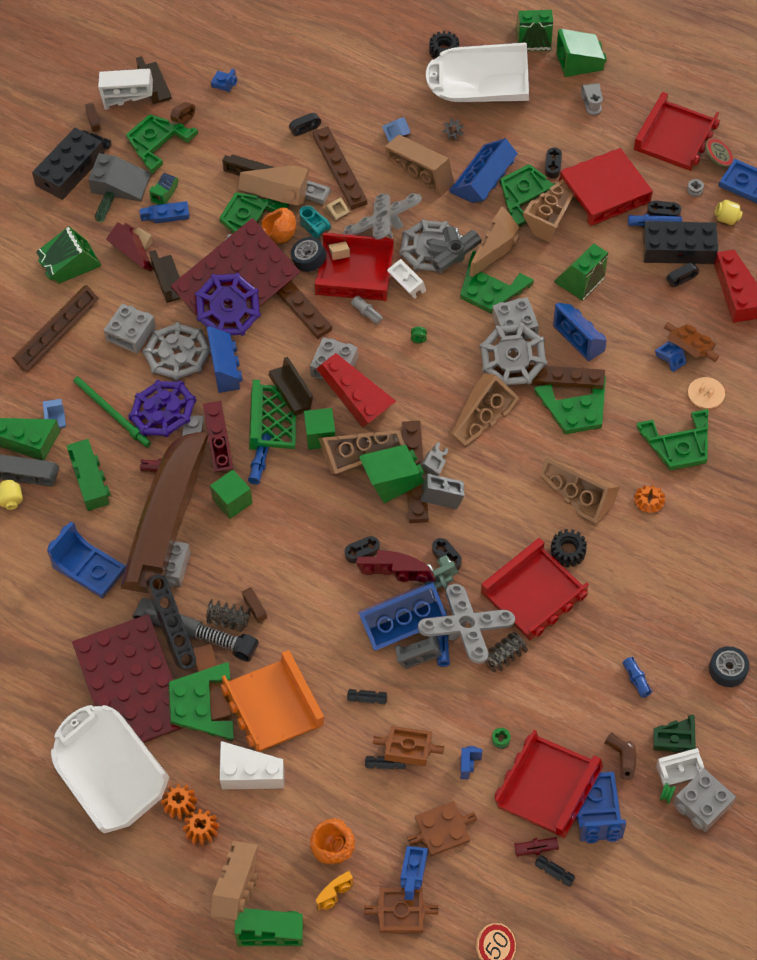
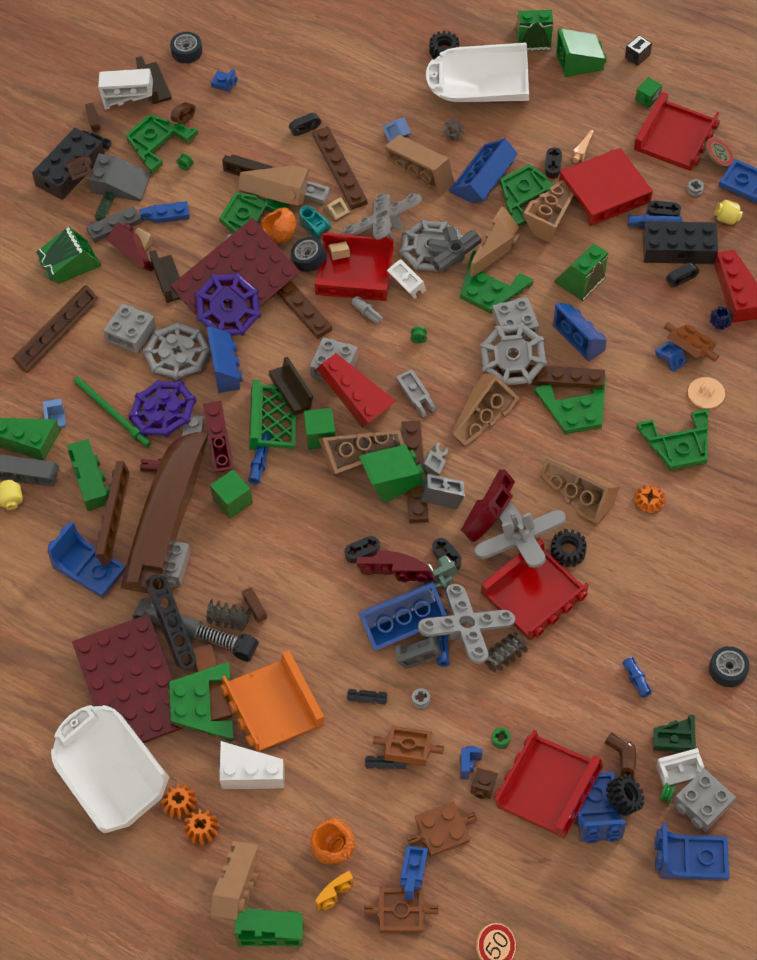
(79, 167): none -> reddish brown bracket
(102, 228): none -> dark grey plate
(112, 514): none -> reddish brown plate
(163, 189): green leg -> none
(185, 161): none -> green bush
(186, 47): none -> black wheel
(415, 392): none -> light grey hinge
(421, 705): none -> light grey bush
(483, 784): none -> reddish brown bracket
(490, 507): none -> dark red slope
(521, 848): dark red pin -> none
(524, 542): none -> light grey piece
(555, 870): black axle -> none
(580, 150): none -> light nougat piece
(592, 98): light grey piece -> none
(625, 795): none -> black tyre
(638, 50): none -> black brick
(648, 92): none -> green brick
(691, 856): none -> blue bracket
(721, 318): none -> clear blue gear

